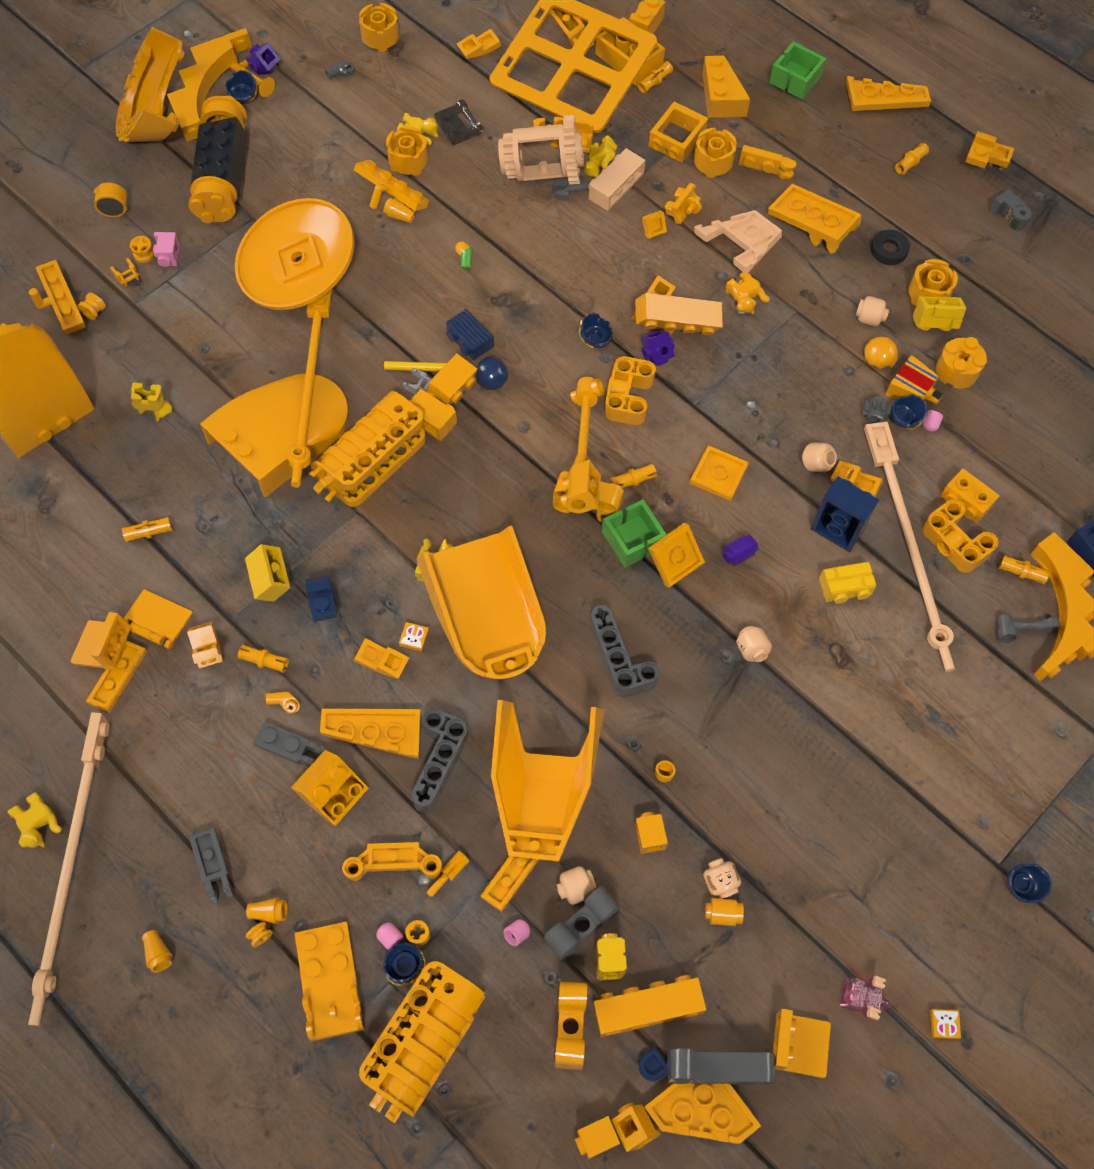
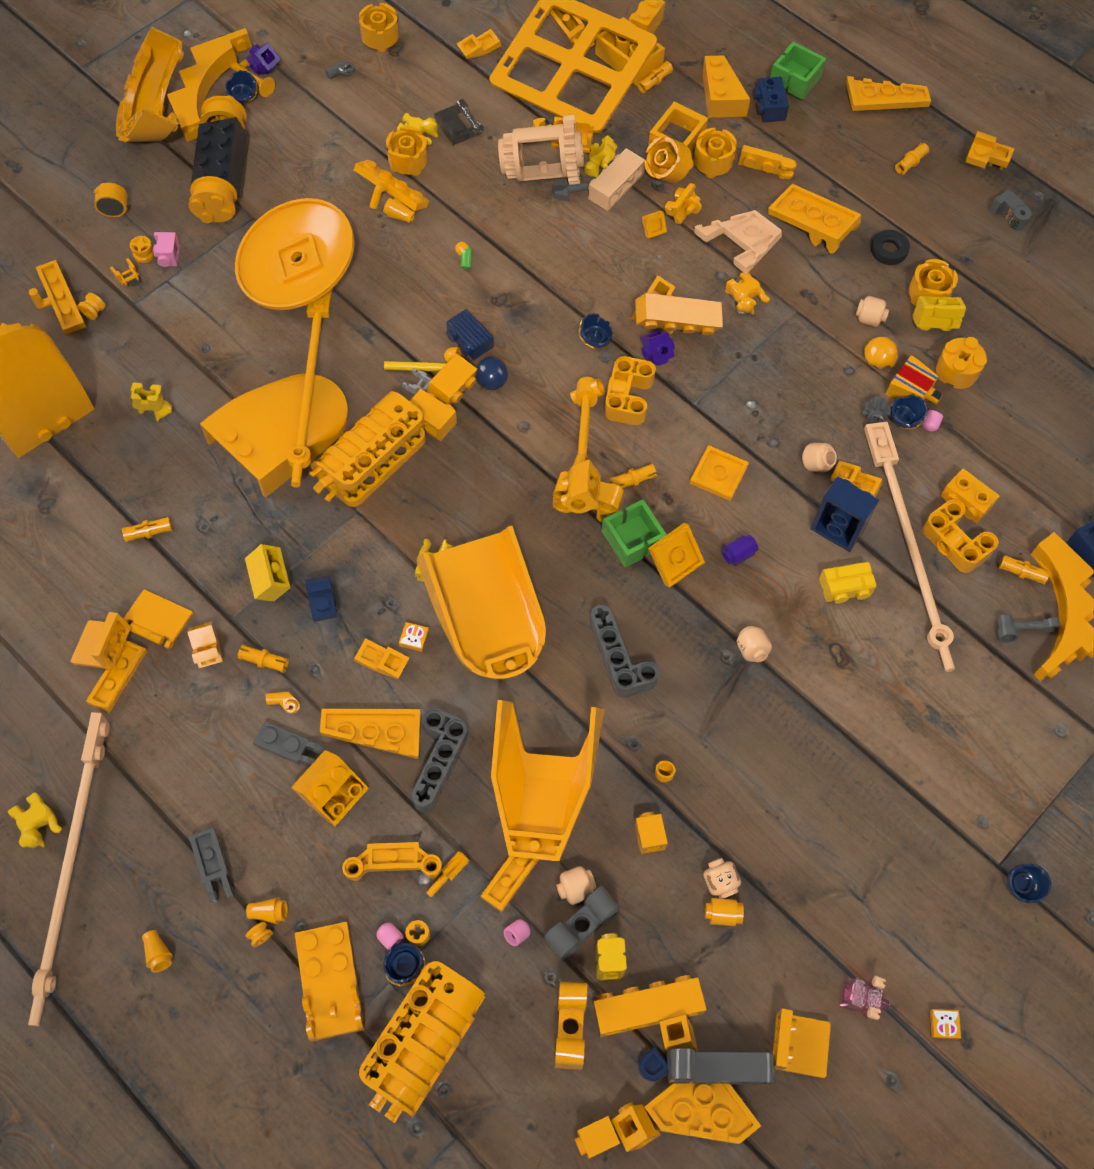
(450, 352): none -> light orange hinge
(668, 159): none -> light orange brick
(678, 1033): none -> light orange brick
(771, 99): none -> dark blue brick

